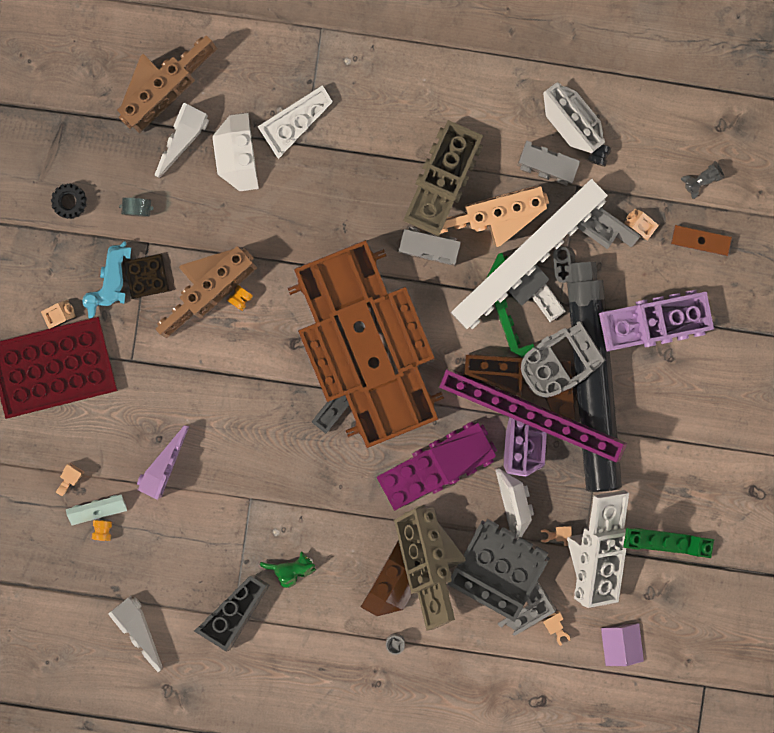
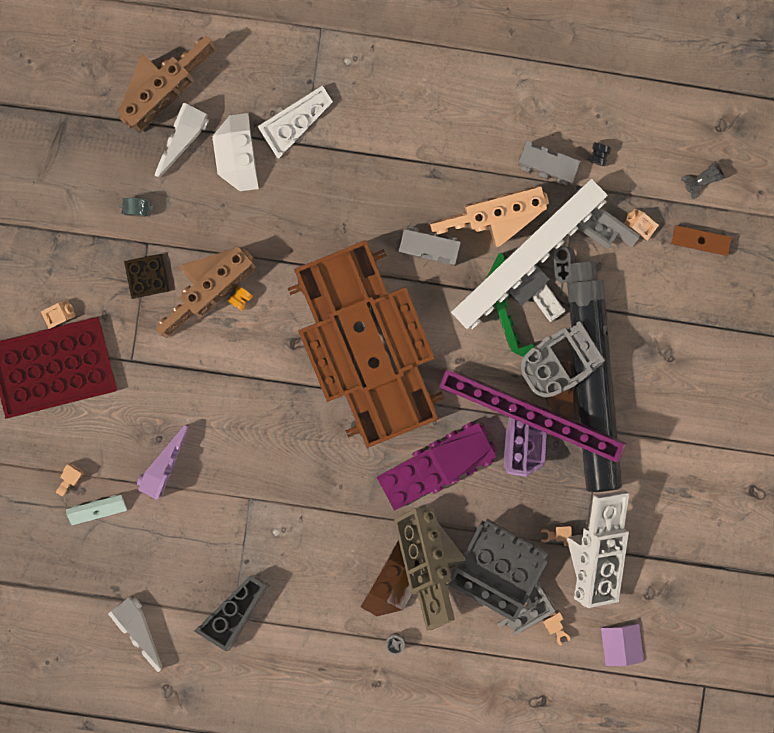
(57, 201): black tyre -> none
(102, 530): light orange wheel -> none
(112, 281): medium azure animal -> none
(289, 572): green animal -> none
(330, 413): dark grey plate -> none
(443, 177): dark tan wedge -> none
(496, 371): reddish brown wedge -> none
(515, 502): white wedge -> none
(573, 118): white wedge -> none
(657, 321): lavender wedge -> none
(668, 541): green slope -> none

